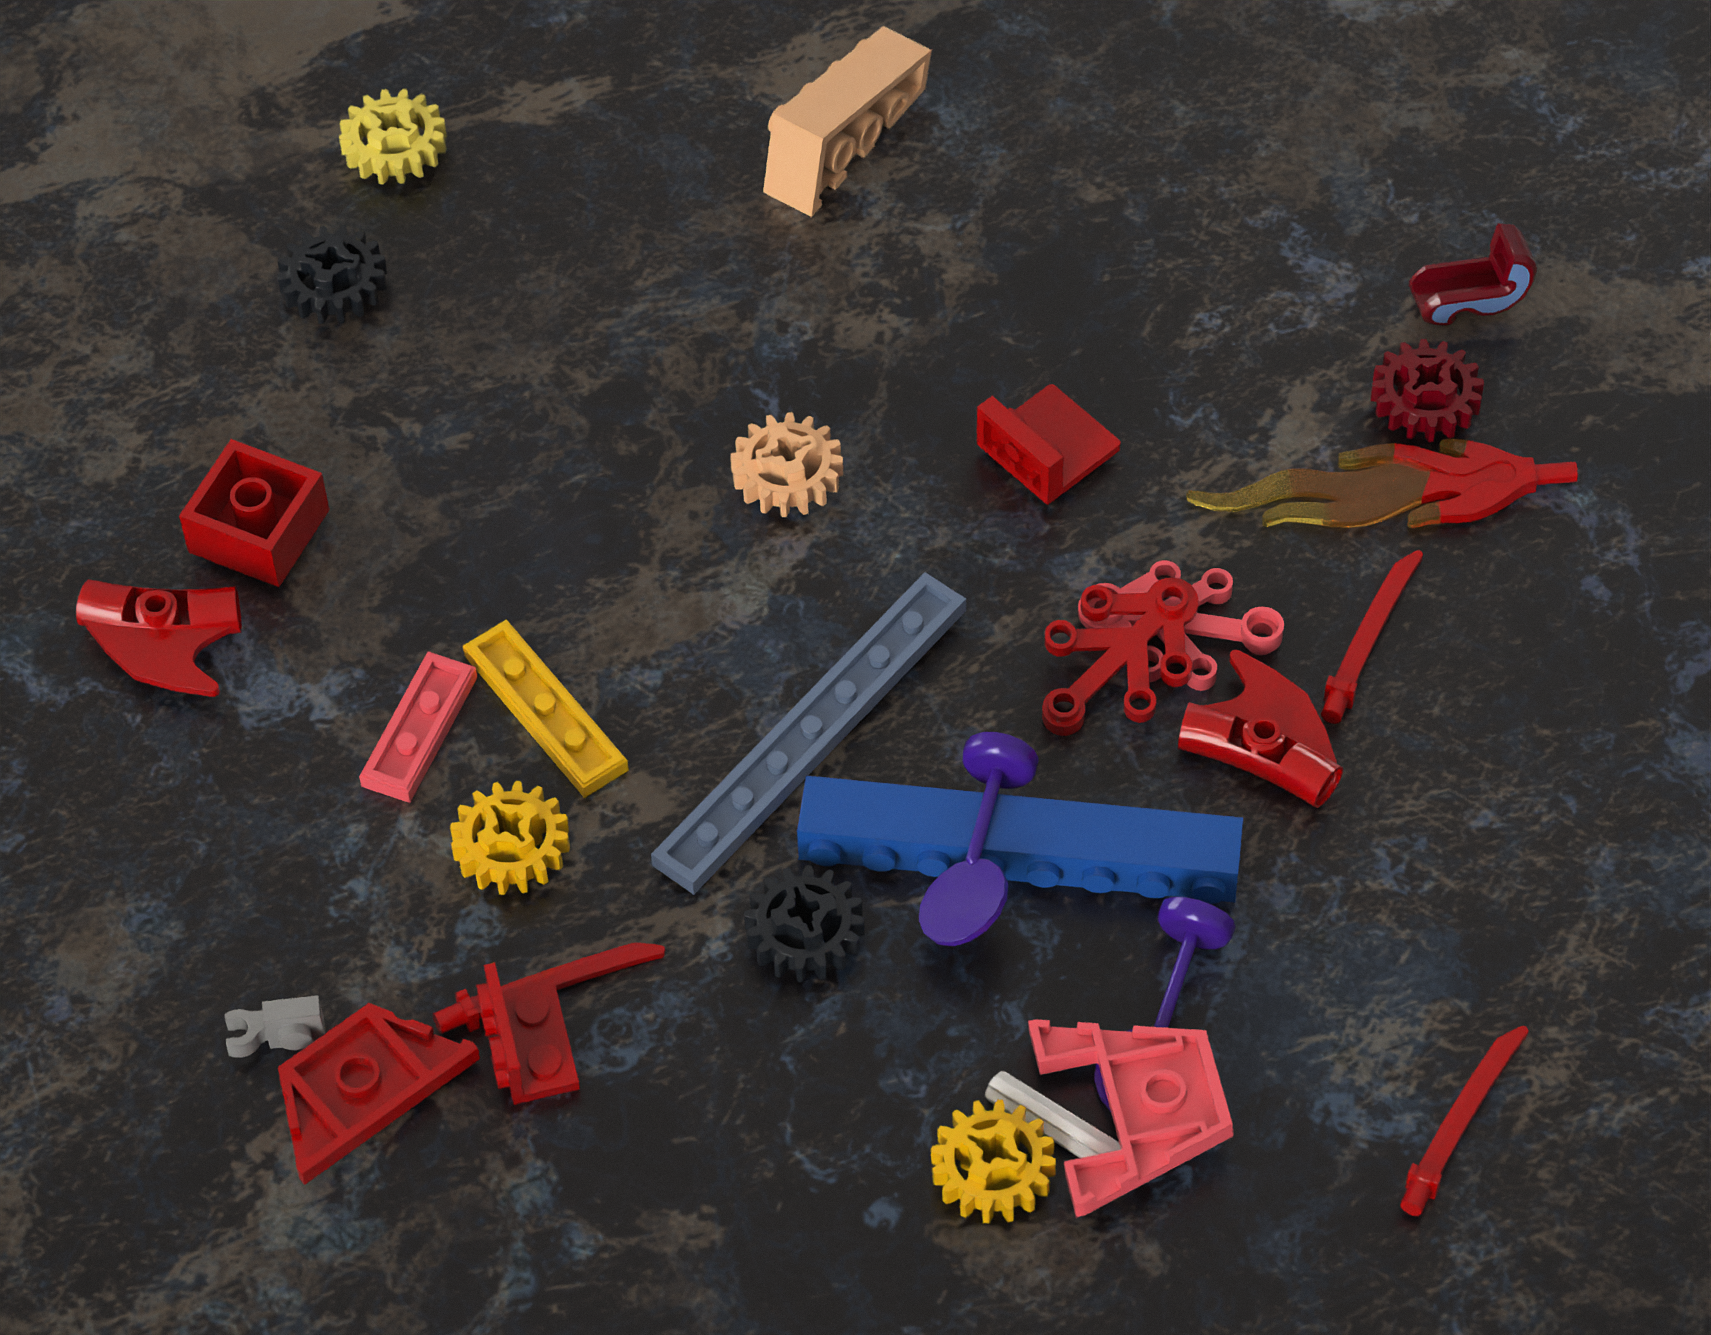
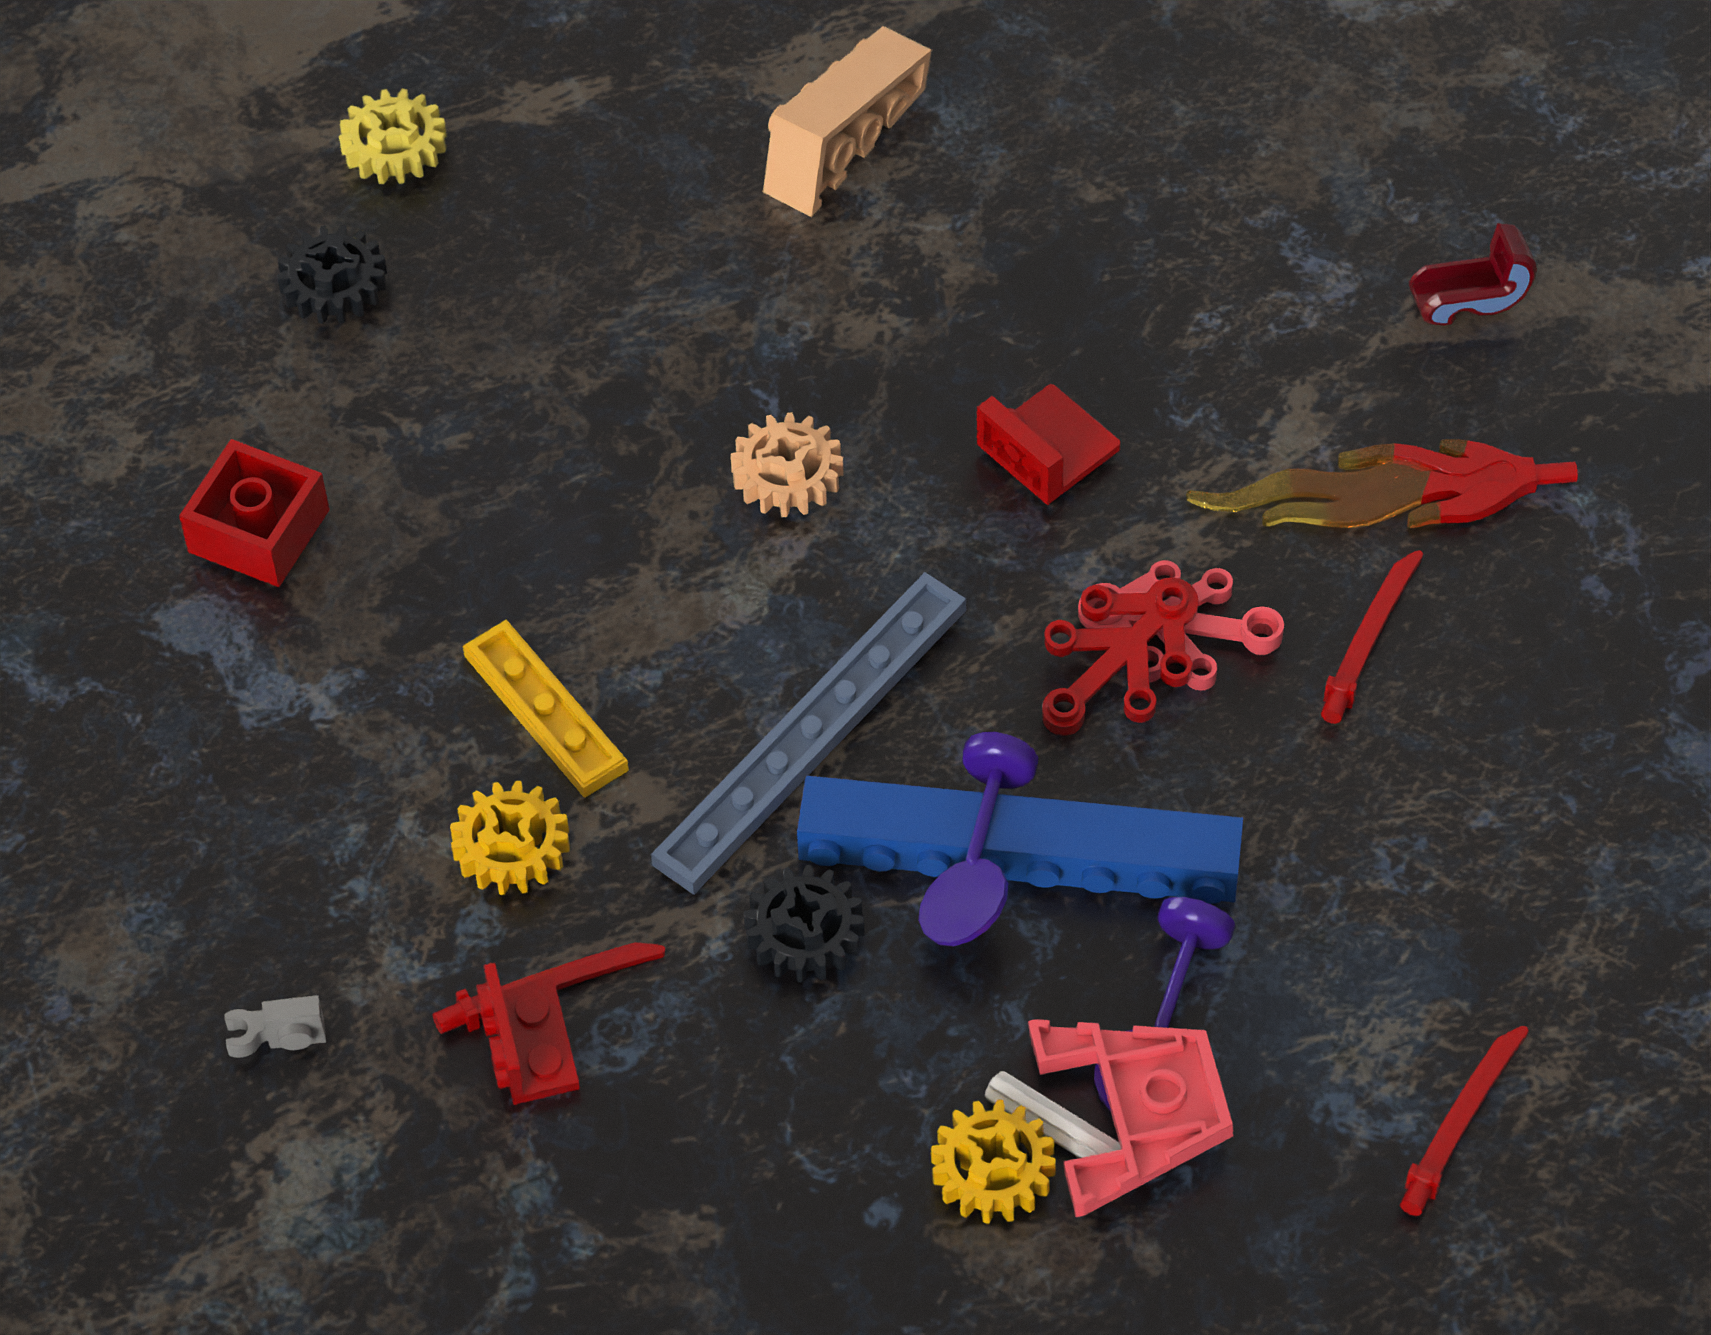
(159, 630): red pin -> none
(361, 1082): red wing -> none
(418, 727): coral tile -> none
(1266, 732): red pin -> none
(1427, 390): dark red gear -> none

